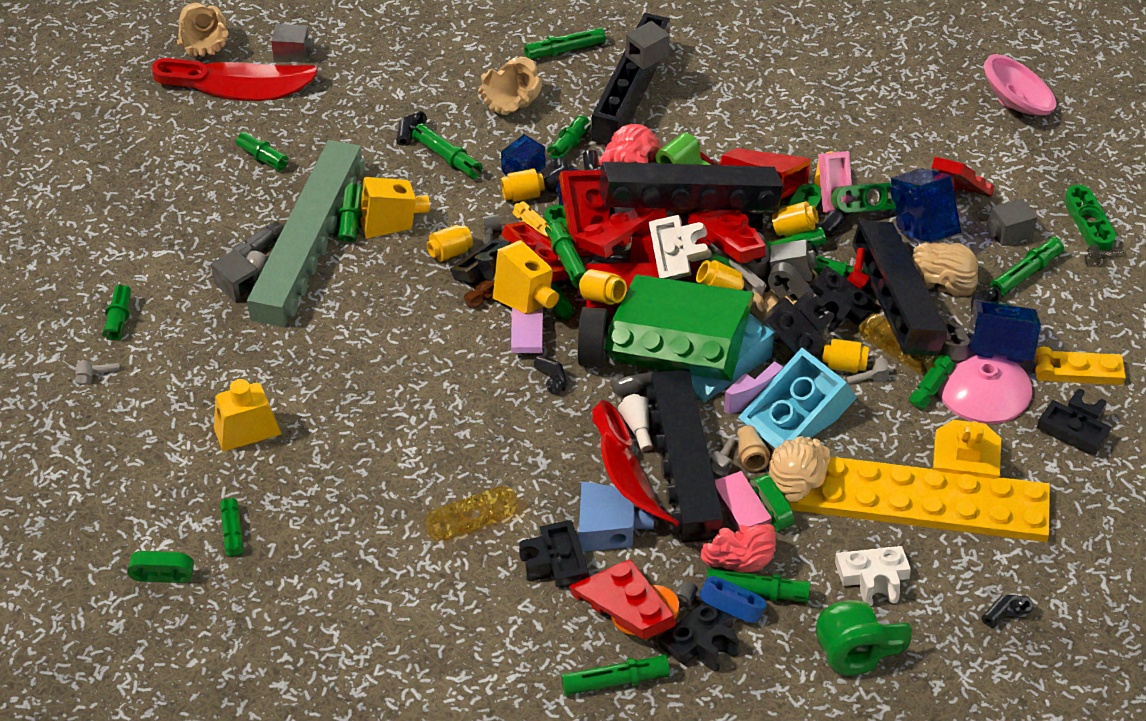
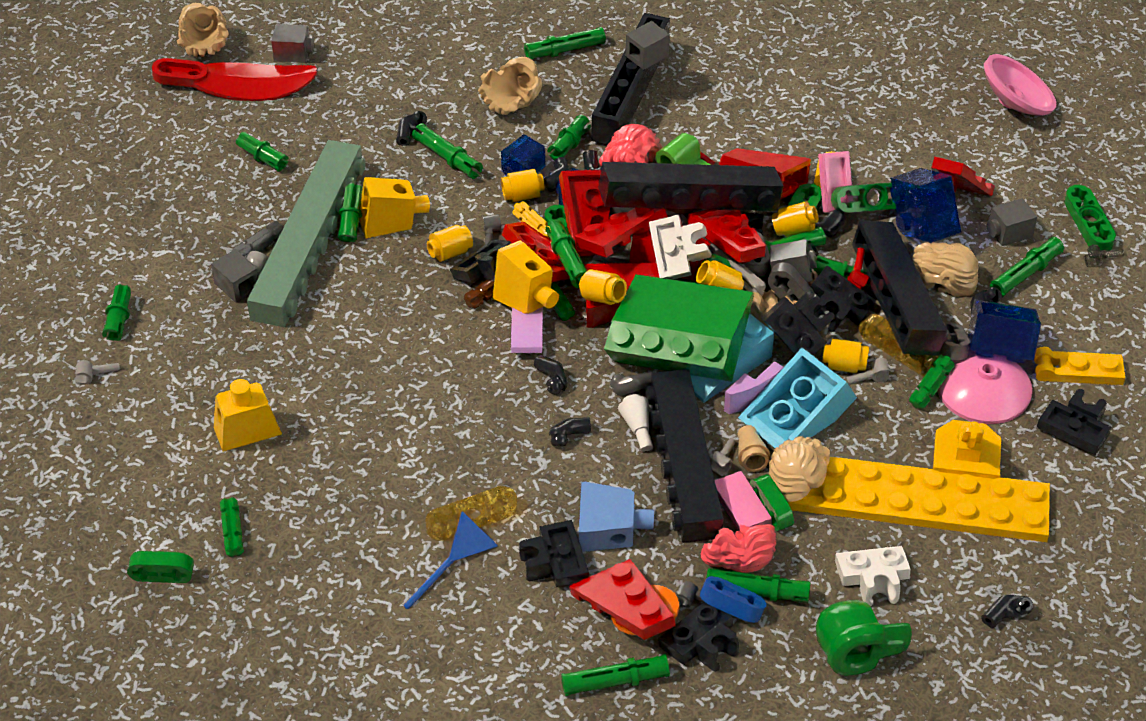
(467, 541): none -> blue piece
(567, 427): none -> black arm
(593, 336): black tyre -> none
(621, 462): red plant -> none

